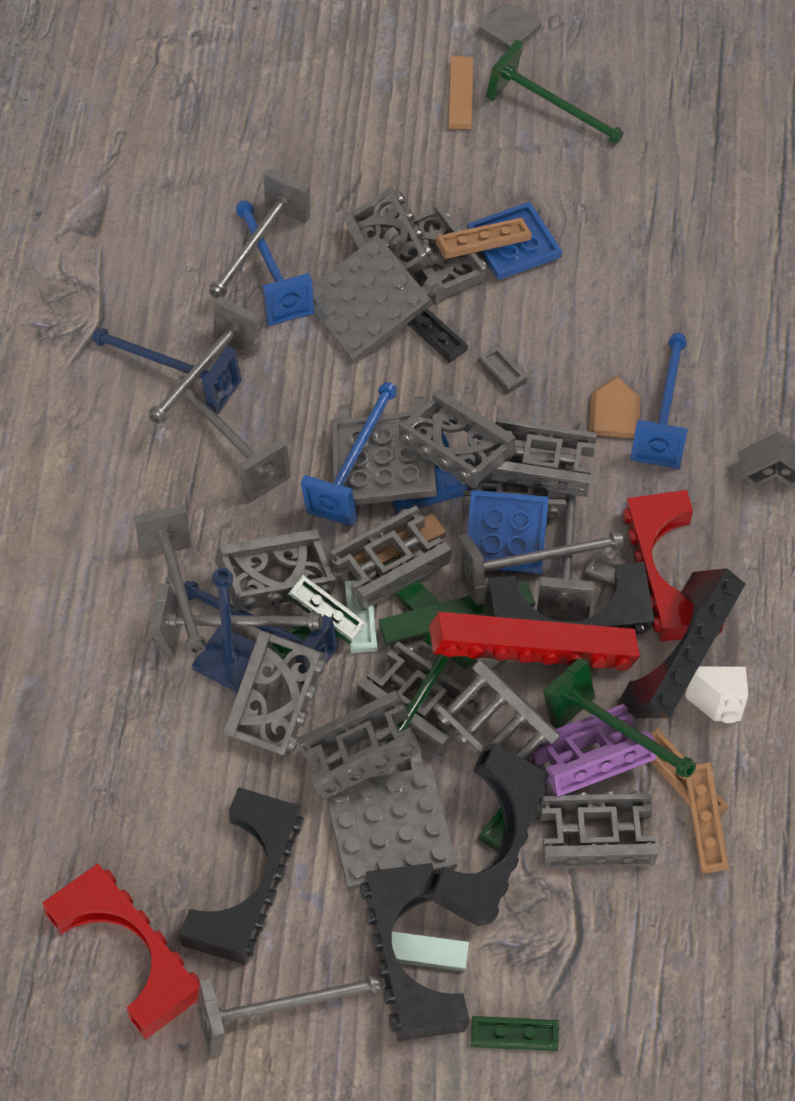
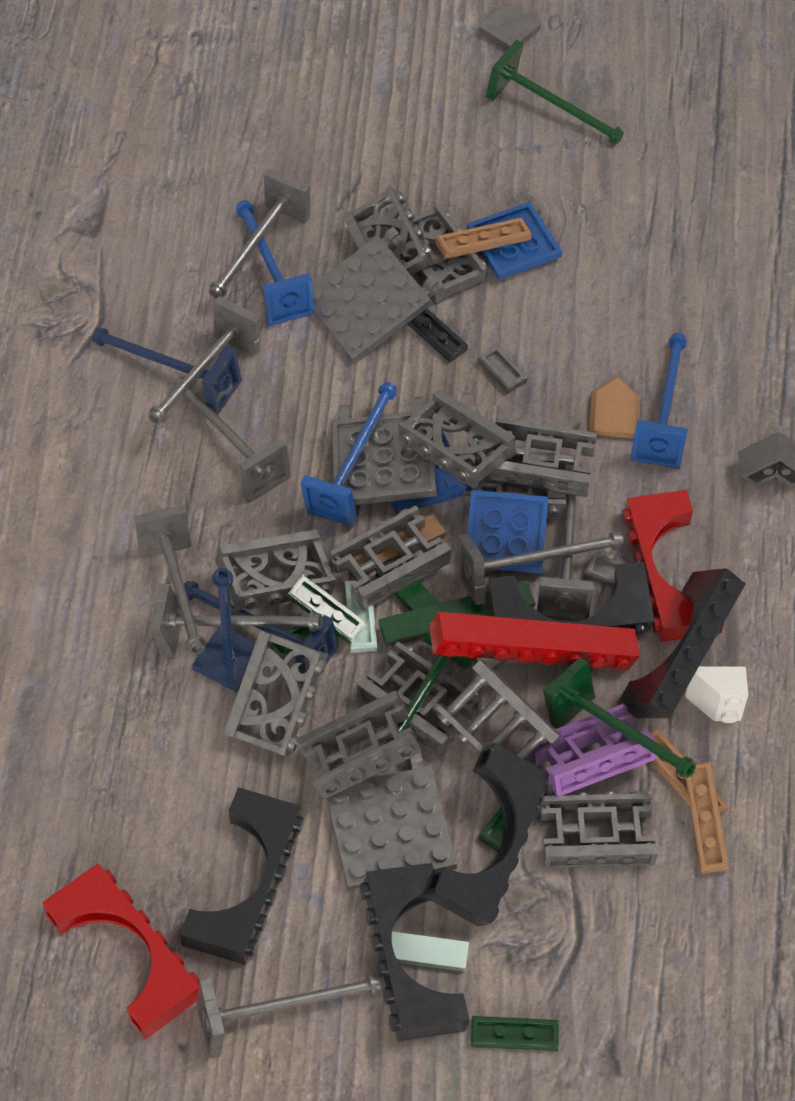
(461, 92): medium nougat tile -> none

